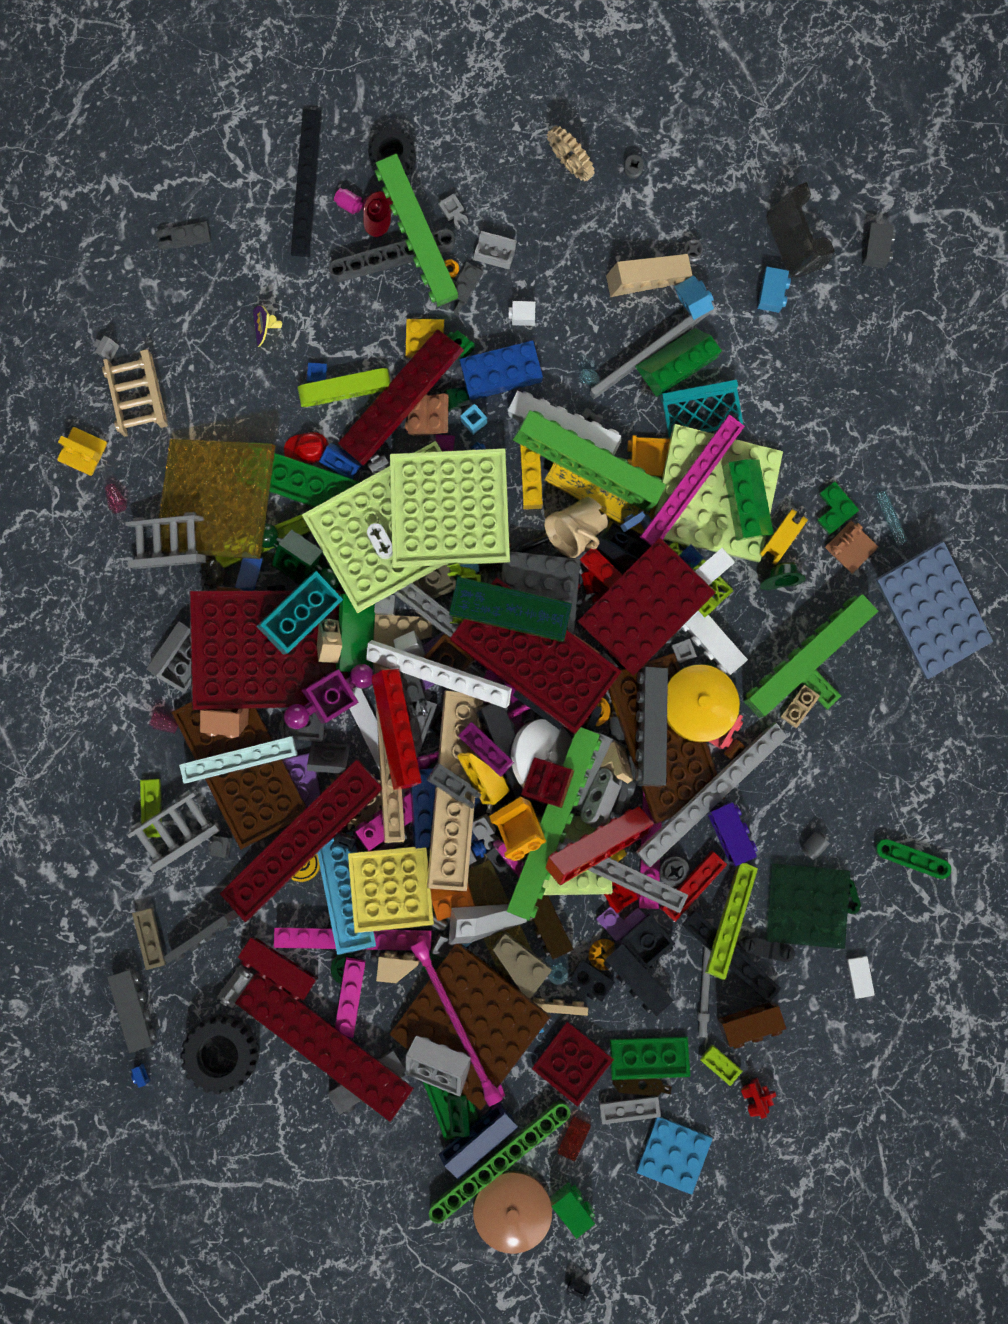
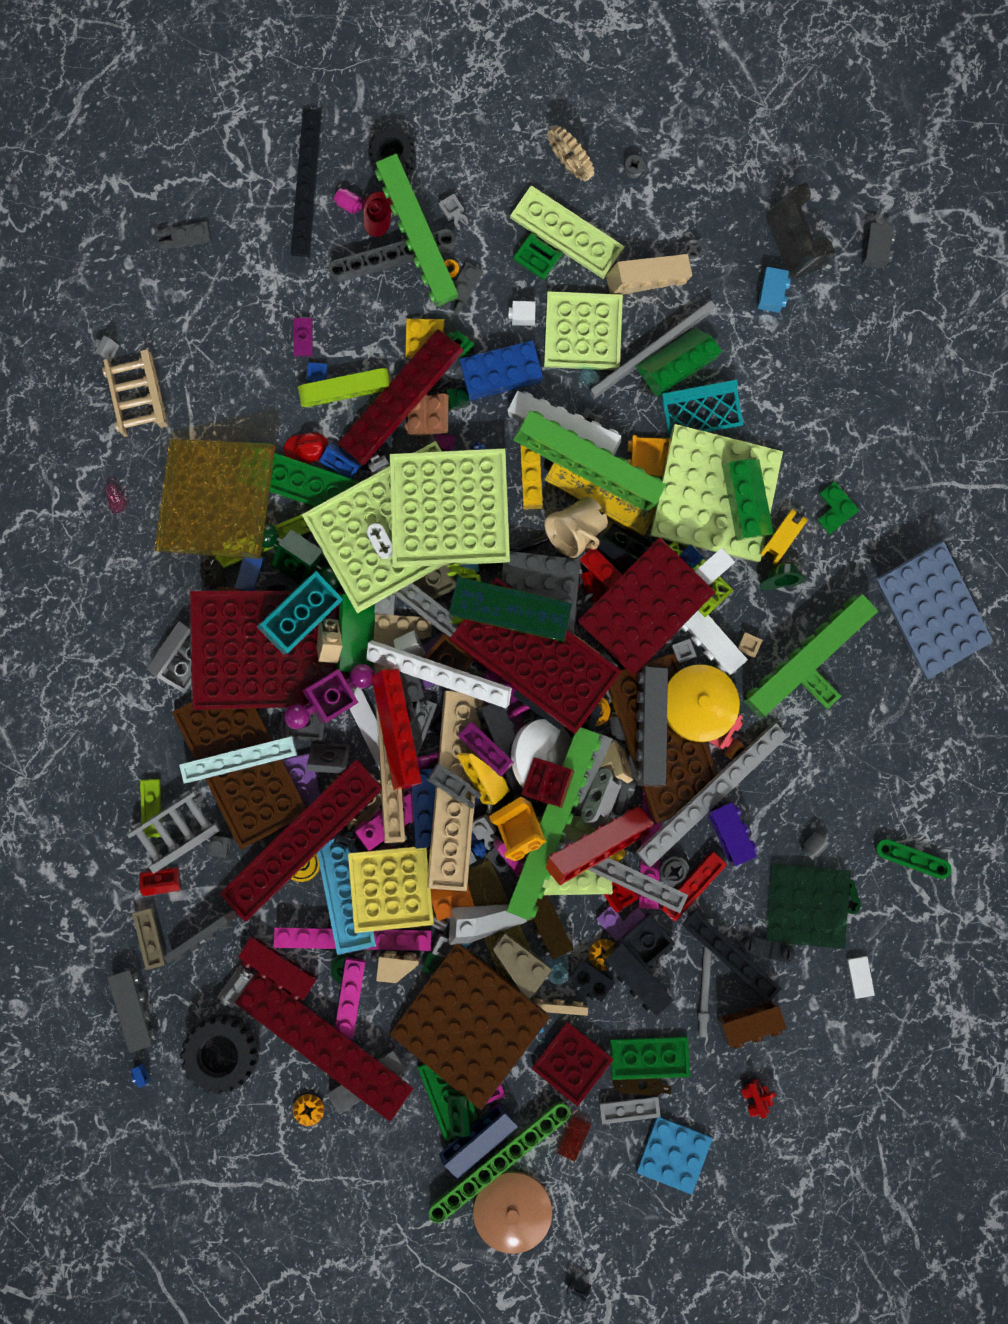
(81, 451): yellow bracket -> none
(160, 882): none -> red slope
(163, 723): clear pink cone -> none
(175, 557): light grey fence -> none
(223, 722): nougat brick -> none
(262, 322): shield -> none
(303, 337): none -> magenta plate
(312, 1101): none -> light orange gear
(437, 1065): light grey slope -> none
(473, 419): medium azure brick -> none
(491, 1093): dark pink hose -> none
(495, 250): light grey bracket -> none
(534, 261): none -> green plate
(567, 232): none -> yellowish green plate
(572, 1209): green brick -> none
(583, 331): none -> yellowish green plate
(632, 520): medium blue bracket -> none
(692, 480): dark pink plate -> none
(694, 297): dark azure brick -> none
(721, 1065): lime plate -> none
(731, 921): lime plate -> none
(749, 645): none -> tan plate
(800, 706): tan slope -> none
(851, 546): nougat hinge -> none
(891, 518): clear light blue axle -> none

